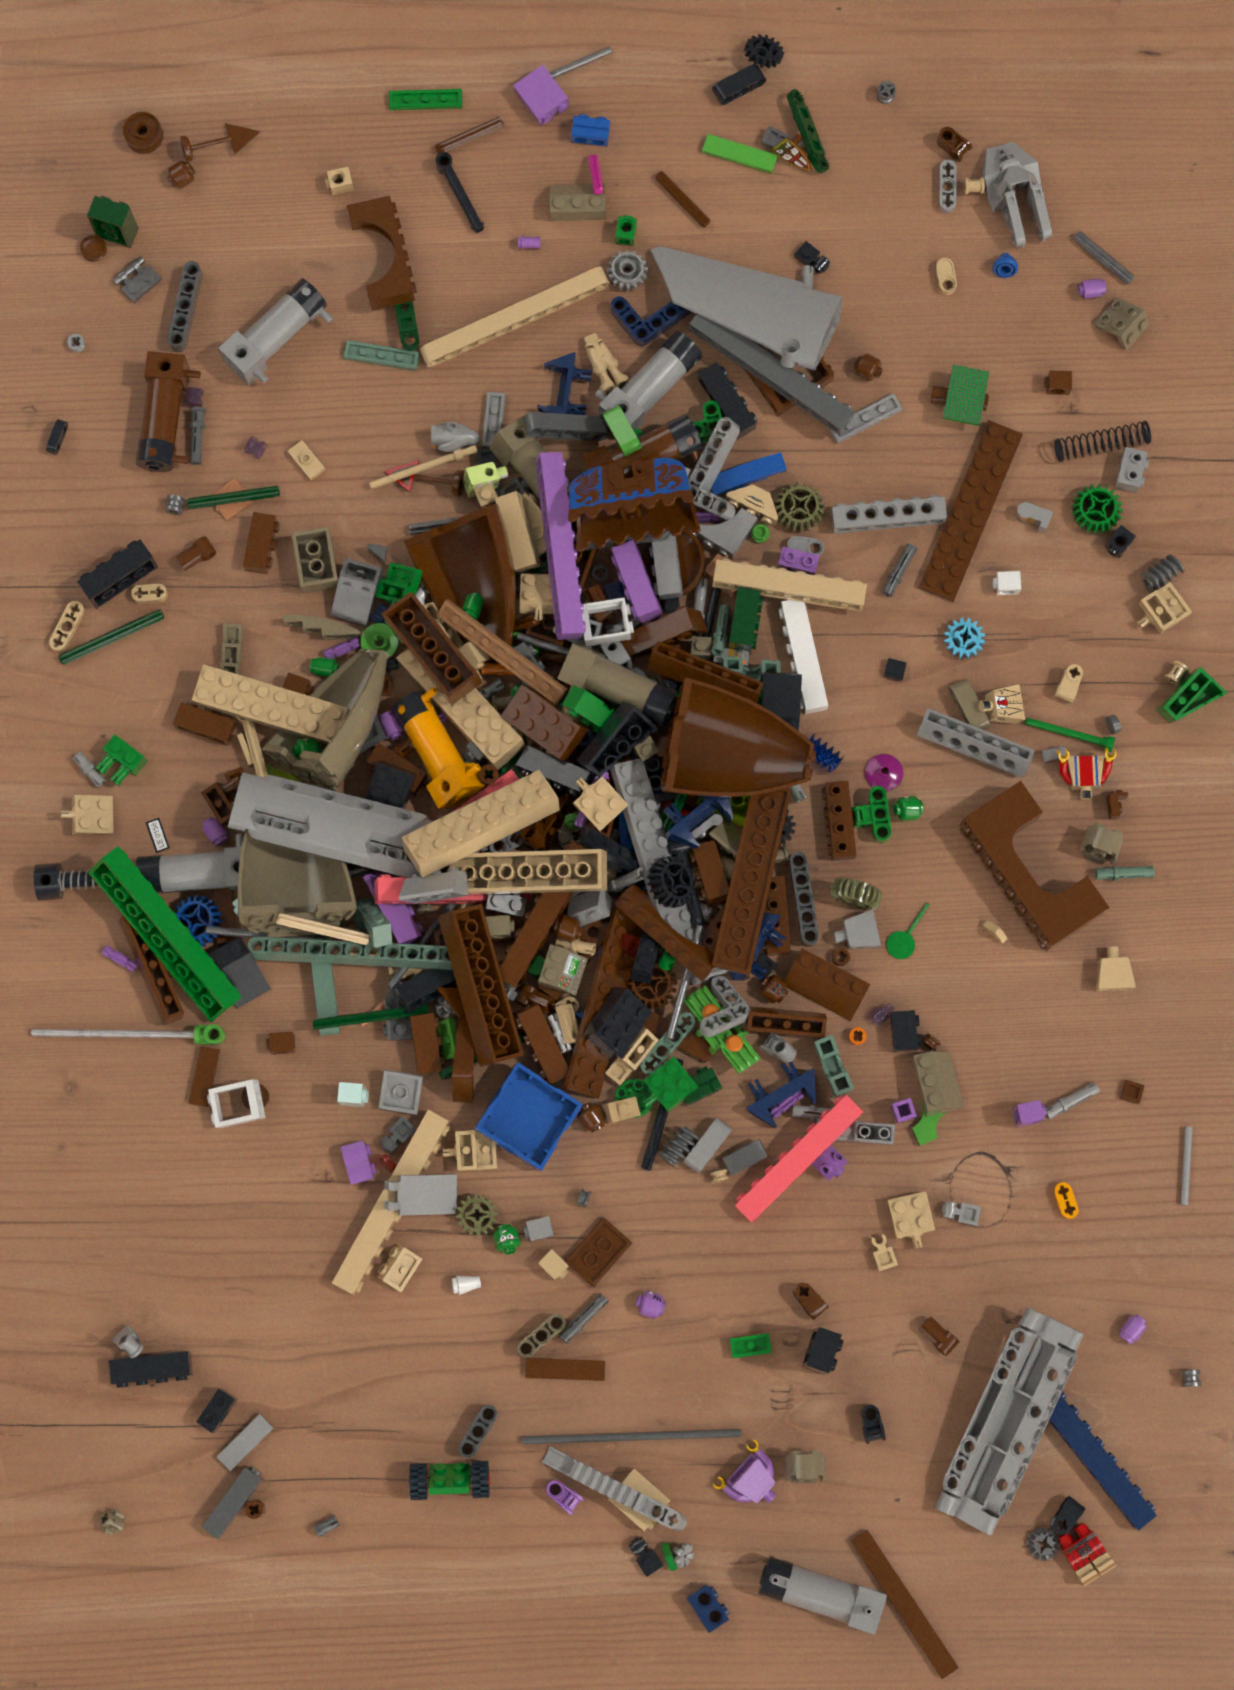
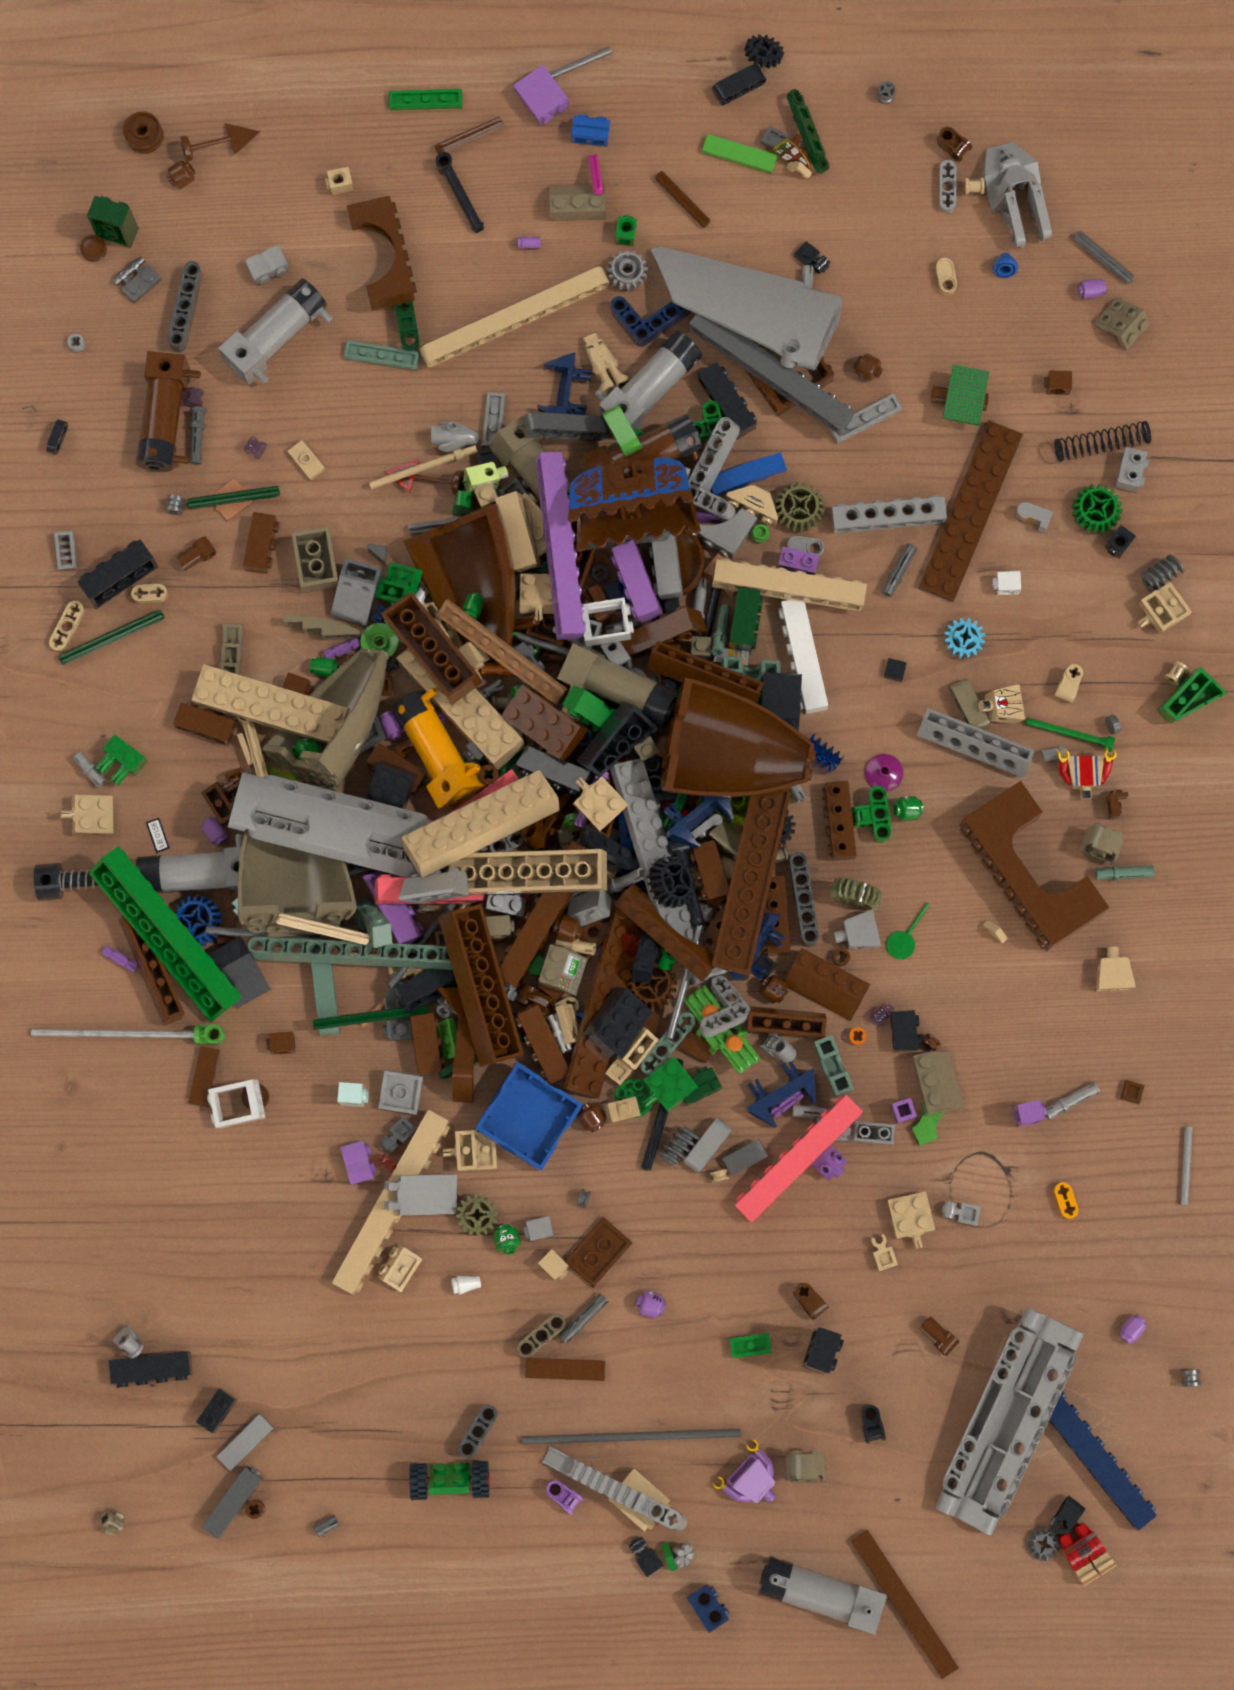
(57, 535): none -> light grey slope
(267, 265): none -> light grey brick
(462, 503): none -> green leg
(800, 168): none -> tan tile

